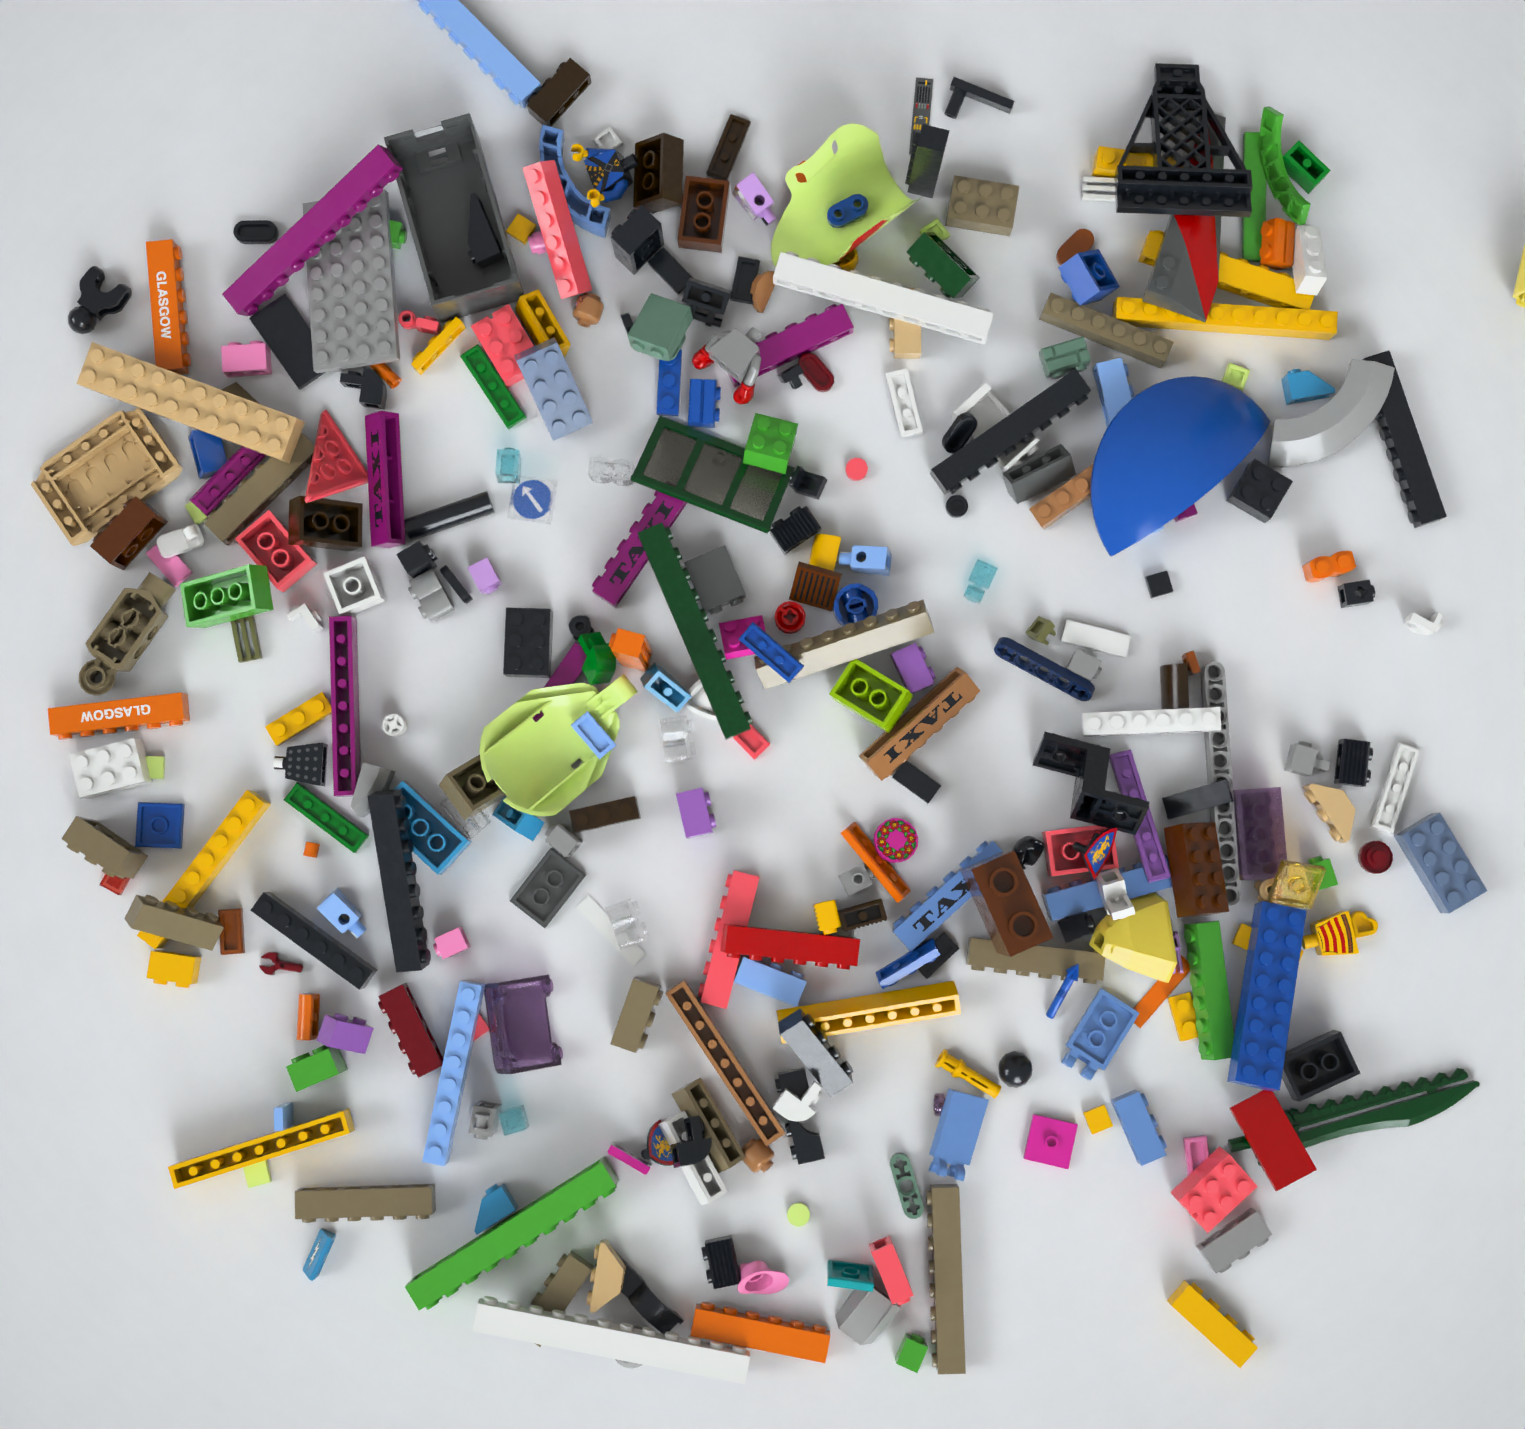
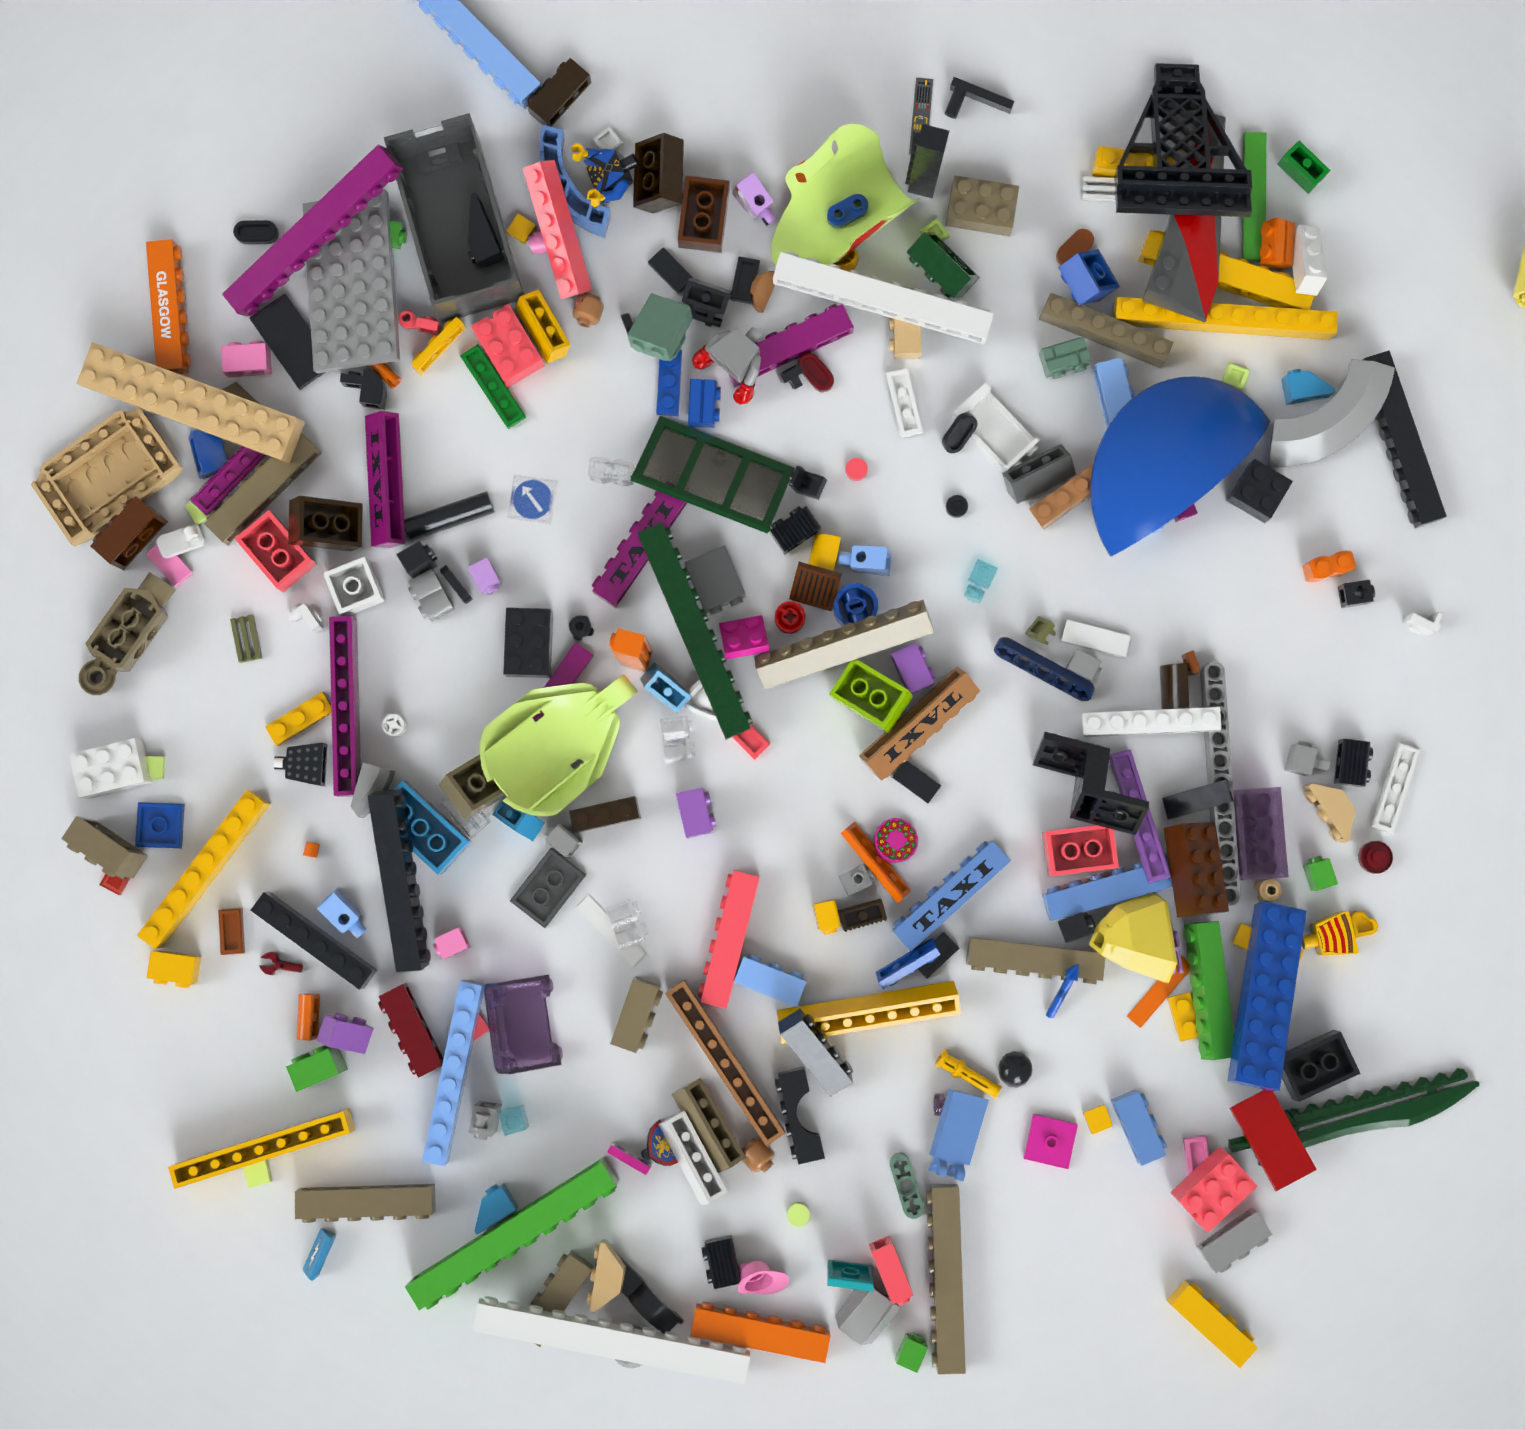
(95, 302): black piece -> none
(118, 714): orange brick -> none
(174, 922): dark tan brick -> none
(226, 596): bright green brick -> none
(283, 1116): light blue tile -> none
(326, 817): green tile -> none
(333, 463): coral tile -> none
(508, 465): clear light blue brick -> none
(553, 388): brick -> none
(593, 735): light blue tile -> none
(600, 660): green brick -> none
(637, 239): black brick -> none
(695, 1147): black brick -> none
(728, 147): dark brown tile -> none
(770, 443): bright green brick -> none
(771, 652): blue tile -> none
(791, 945): red brick -> none
(798, 1109): white brick -> none
(1006, 903): reddish brown brick -> none
(1010, 431): black brick -> none
(1028, 850): black hair -> none
(1097, 850): shield -> none
(1099, 1033): medium blue tile -> none
(1114, 894): white brick -> none
(1159, 584): black tile -> none
(1275, 172): bright green tile -> none
(1296, 884): clear yellow tile -> none
(1440, 863): sand blue brick -> none

